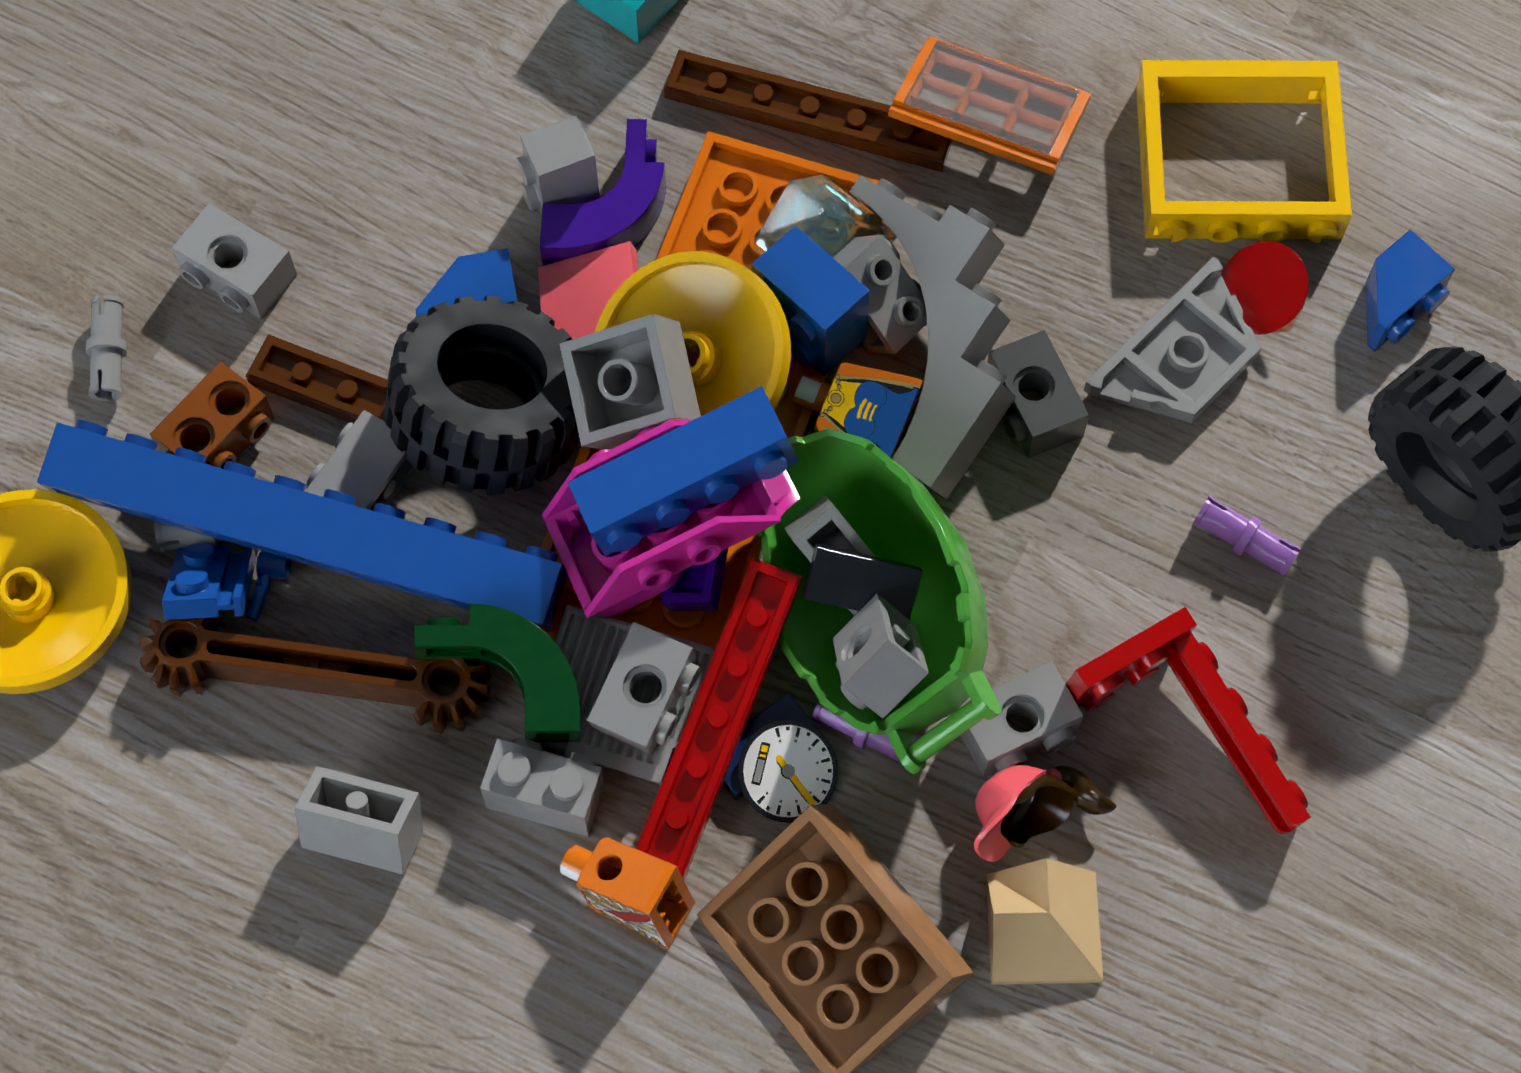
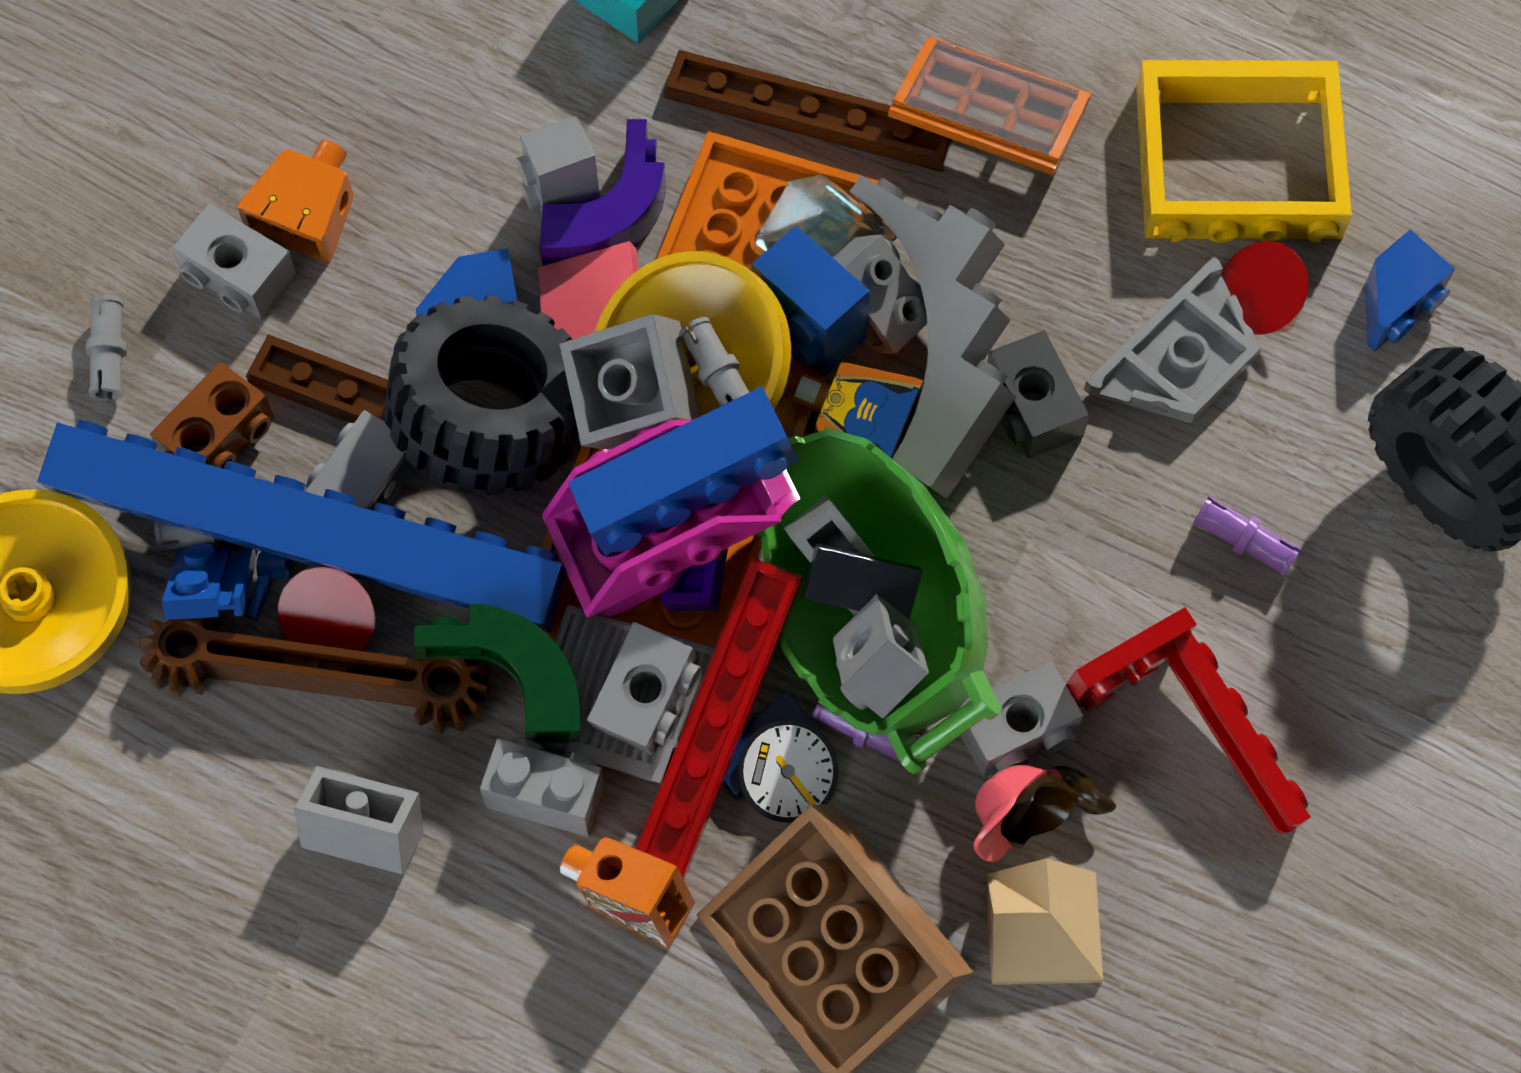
(301, 201): none -> orange torso
(326, 610): none -> sticker
(716, 367): none -> light grey pin

